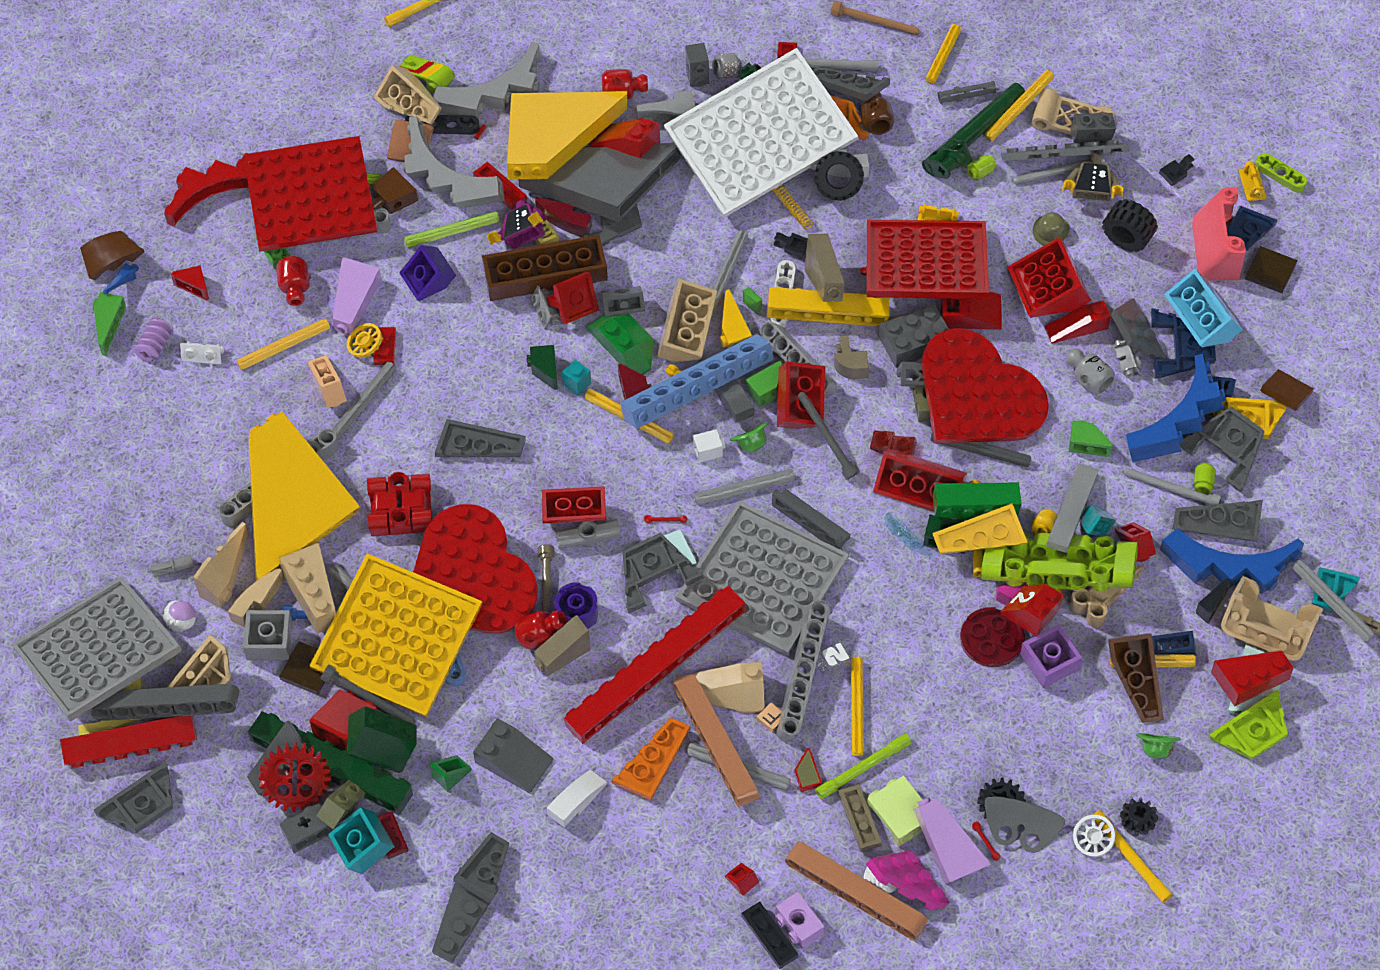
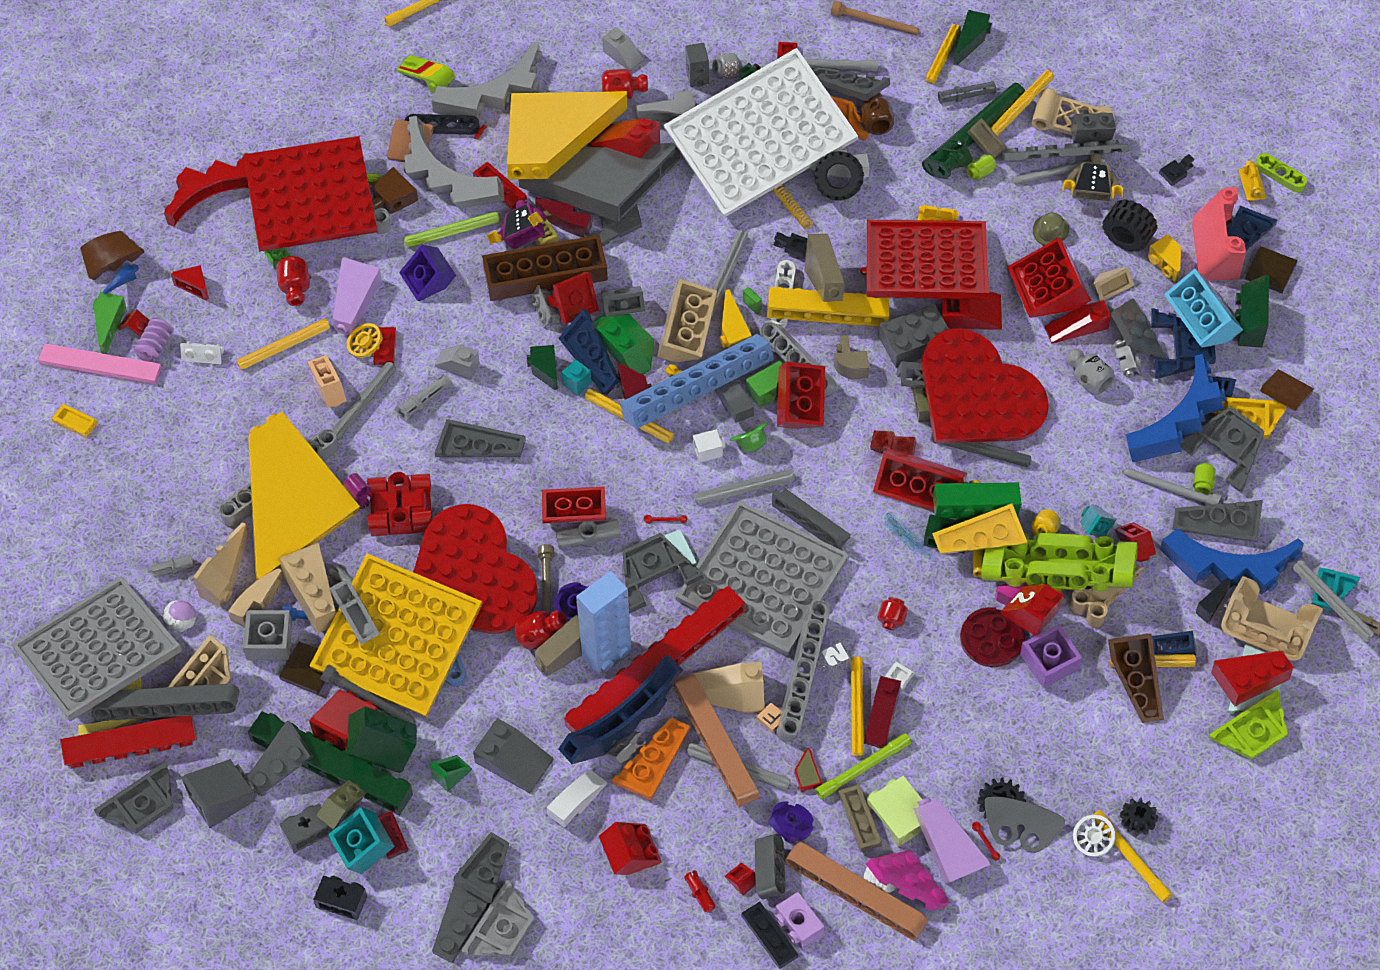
(74, 420): none -> yellow tile
(100, 363): none -> bright pink tile
(135, 321): none -> red bracket
(219, 791): none -> dark grey slope
(315, 777): red gear -> none
(347, 905): none -> black brick
(354, 611): none -> light grey slope
(359, 489): none -> magenta pin
(407, 95): tan wedge -> none
(416, 402): none -> light grey pin
(459, 360): none -> light grey slope
(501, 926): none -> light grey wing
(587, 347): none -> dark blue wing
(604, 623): none -> light blue brick
(621, 49): none -> light grey slope
(622, 750): none -> light grey plate
(629, 847): none -> red slope
(643, 703): none -> dark blue arch
(700, 891): none -> red axle
(770, 866): none -> dark grey beam
(791, 832): none -> dark purple plate
(849, 470): dark grey piece -> none
(882, 711): none -> dark red slope
(892, 613): none -> red head
(900, 673): none -> white tile
(973, 33): none -> dark green slope
(986, 139): none -> dark tan tile
(1072, 508): light grey tile -> none
(1088, 439): bright green slope -> none
(1112, 283): none -> tan slope
(1157, 746): bright green hat -> none
(1167, 256): none -> yellow slope
(1253, 312): none -> dark green slope

